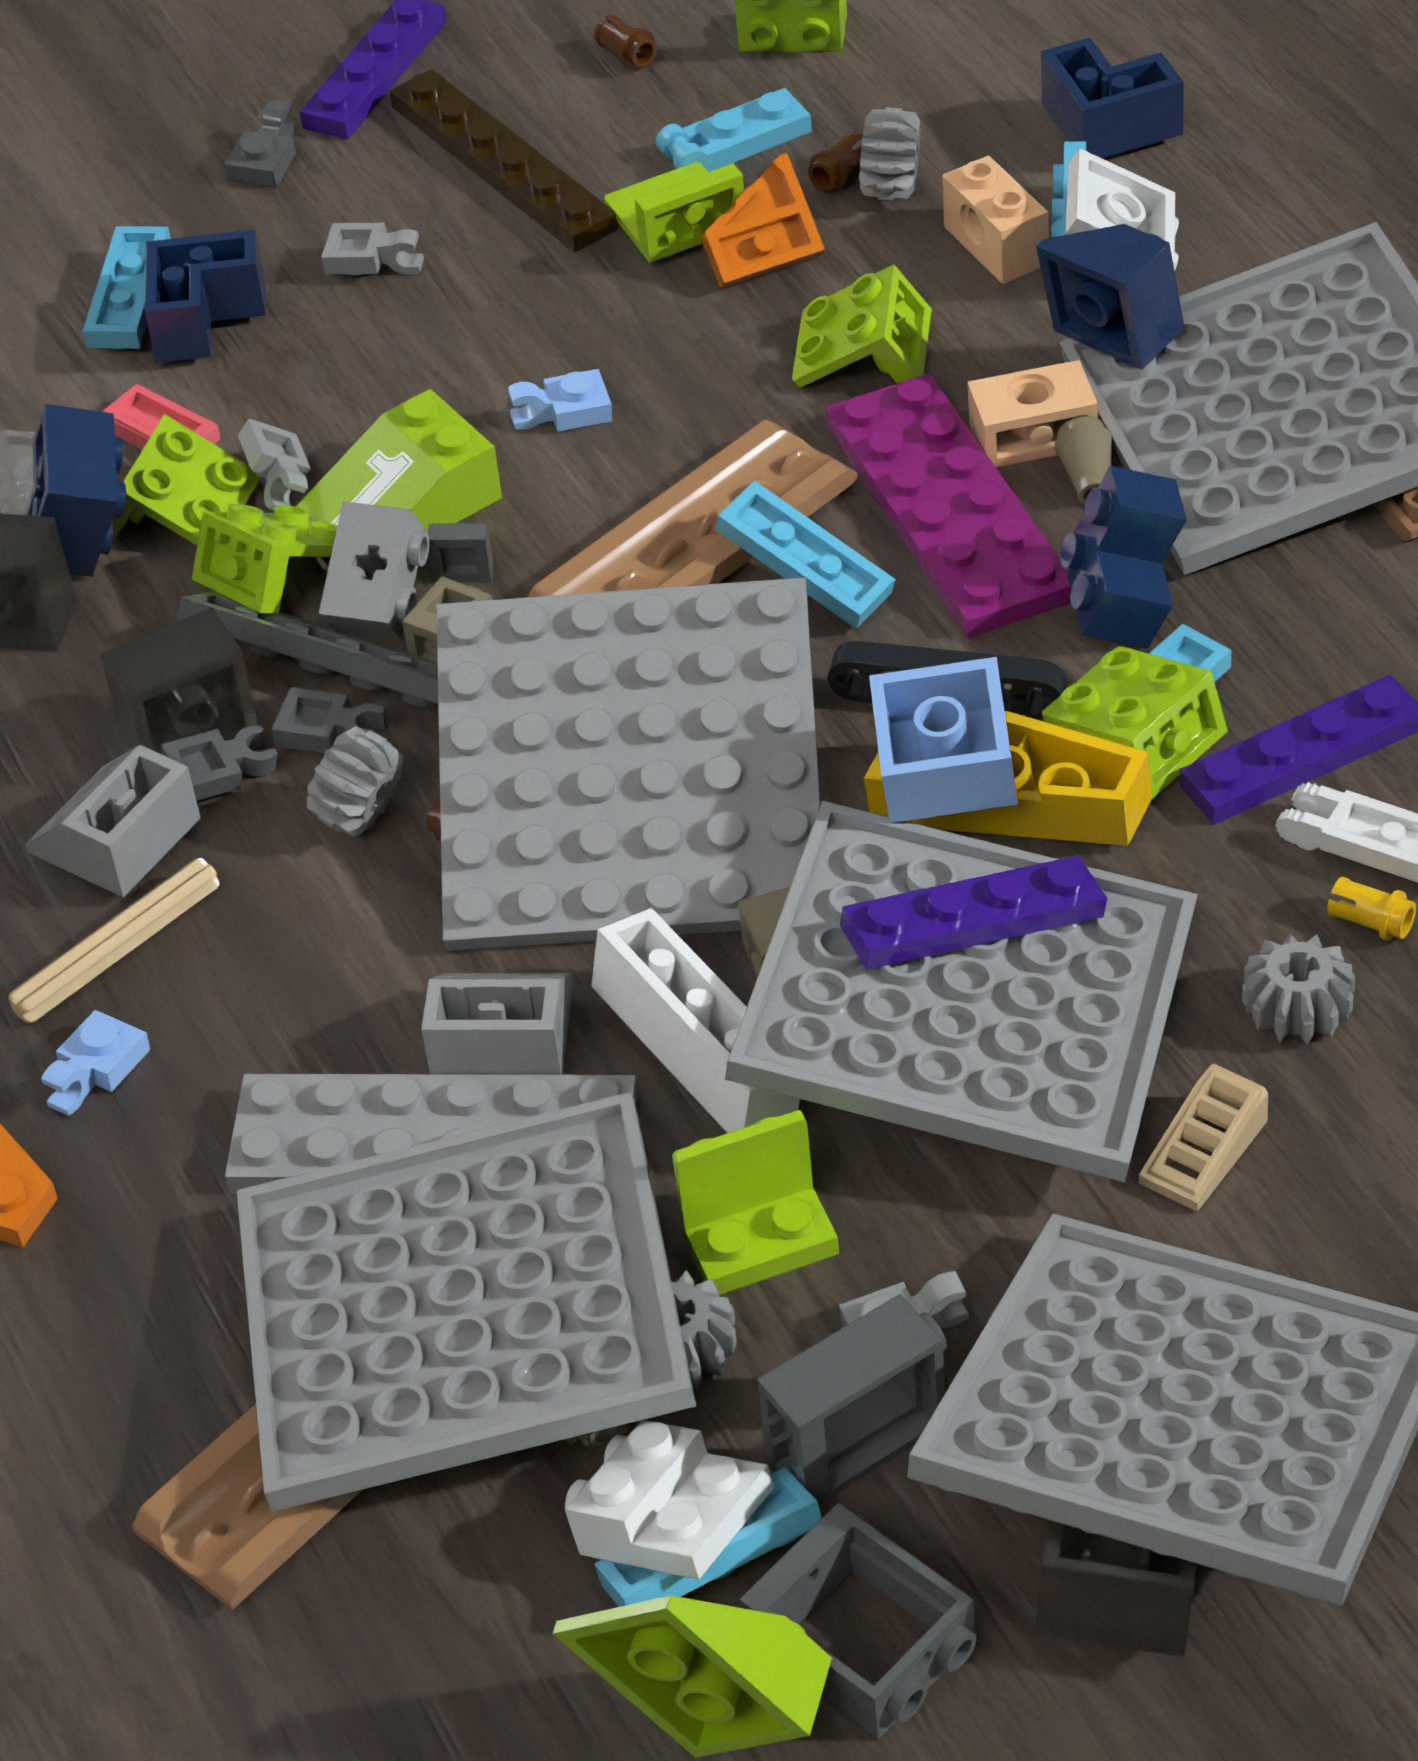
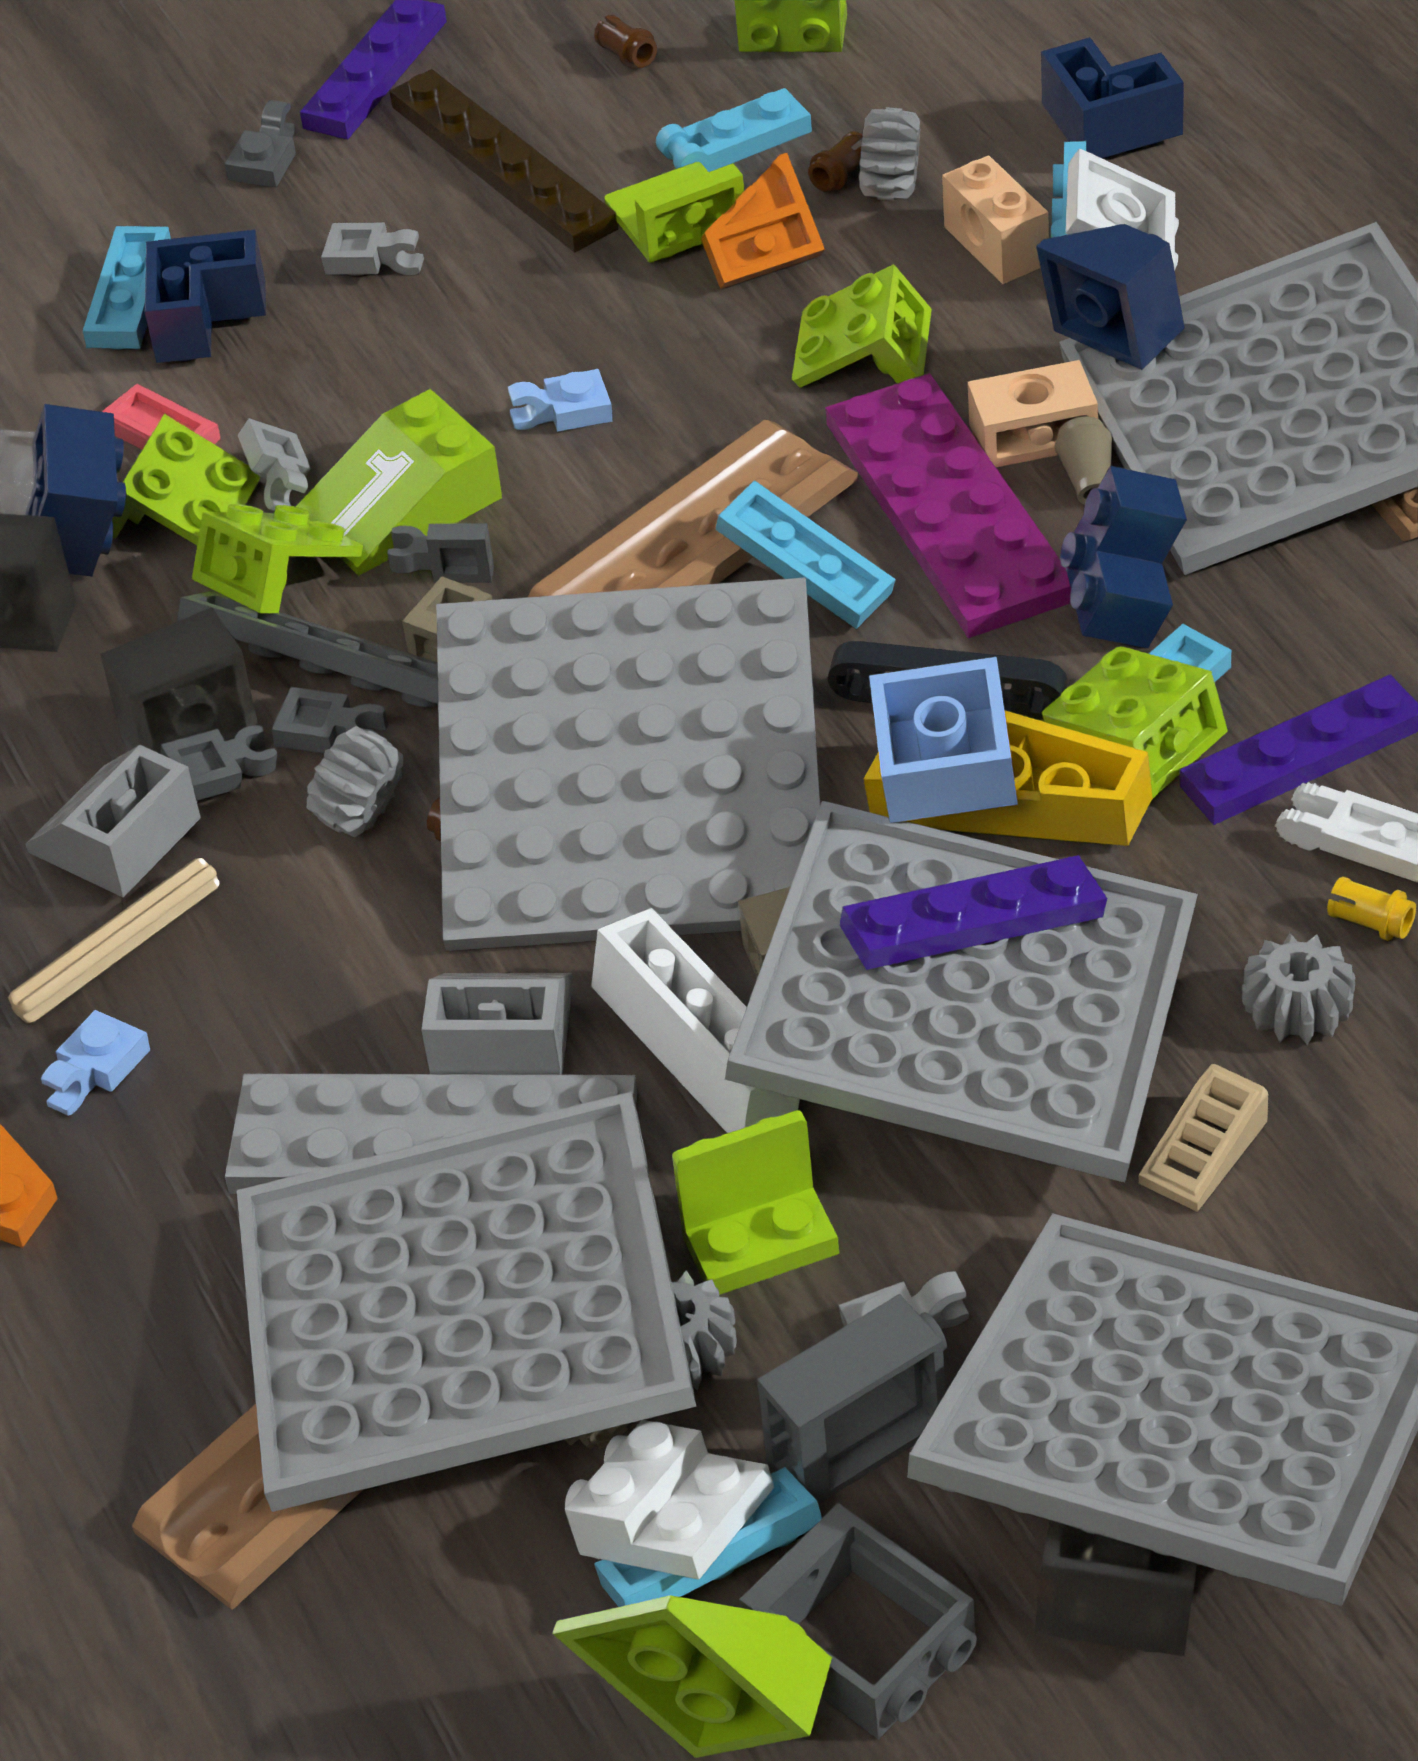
(362, 545): light grey brick -> none

